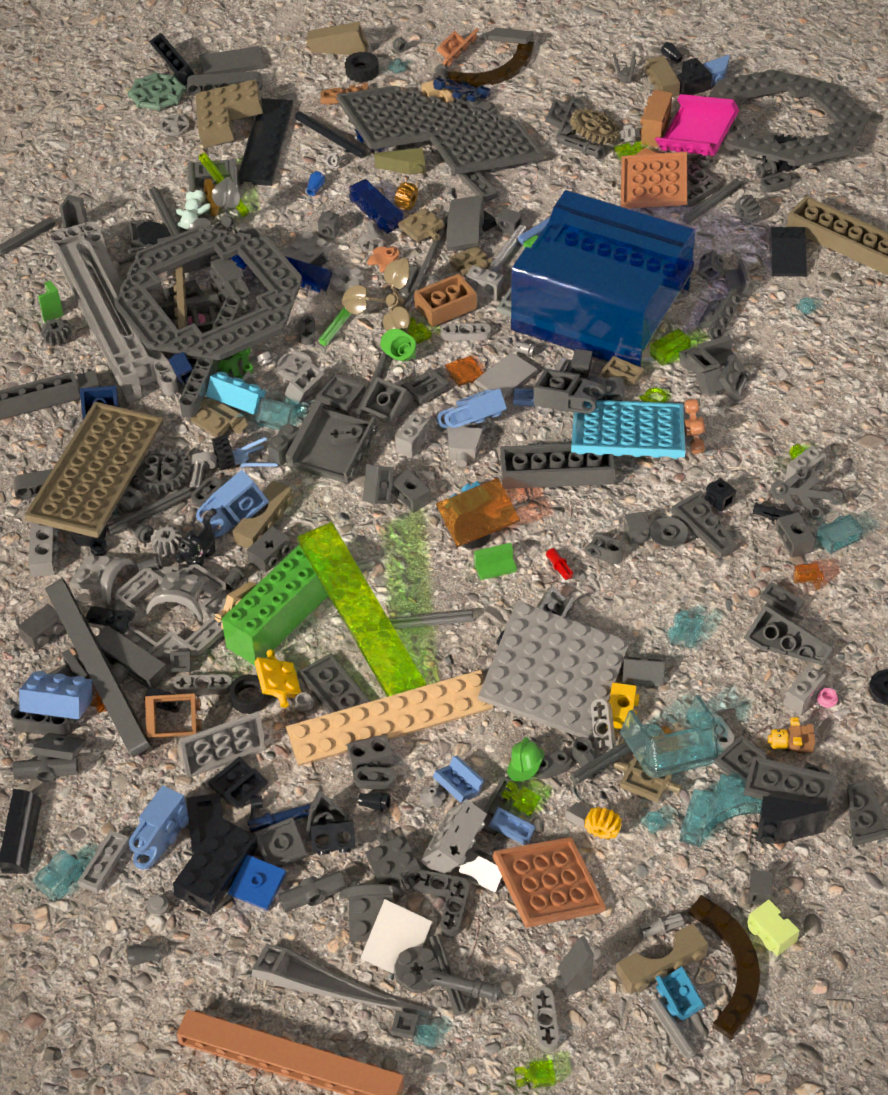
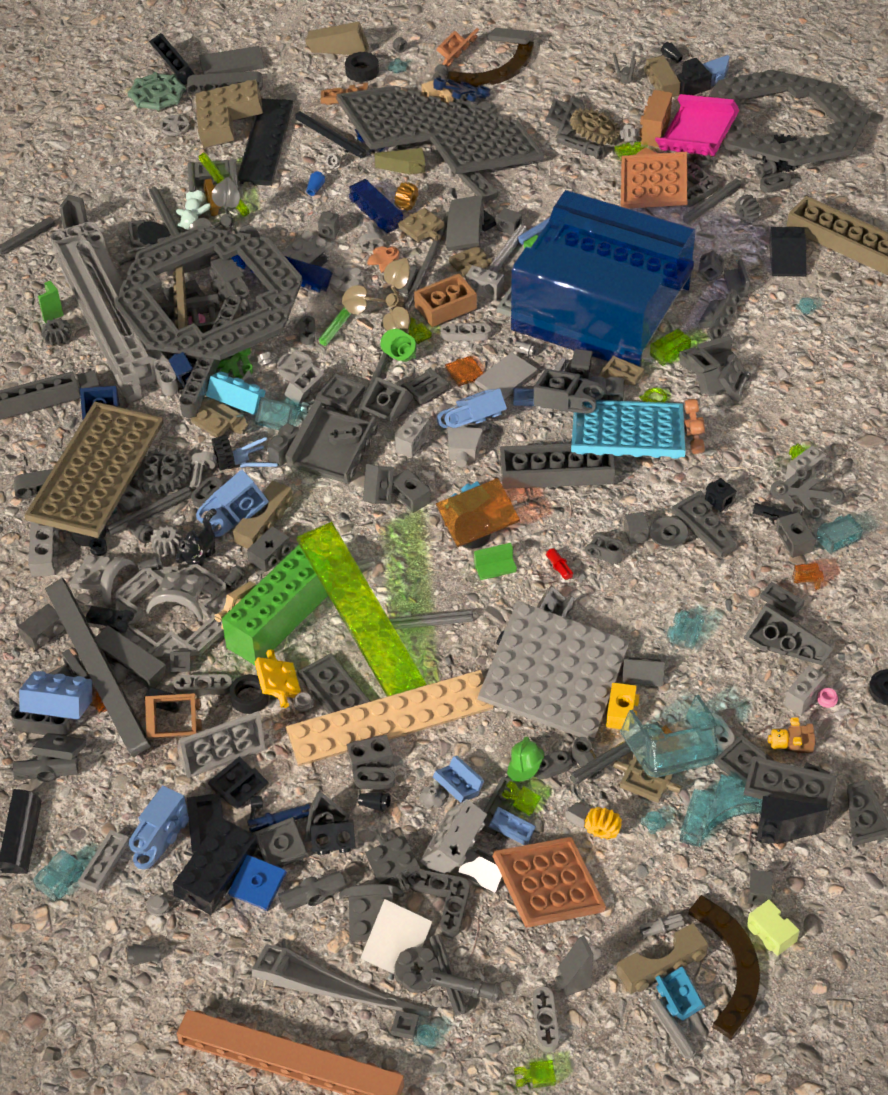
(607, 712): light grey beam -> none

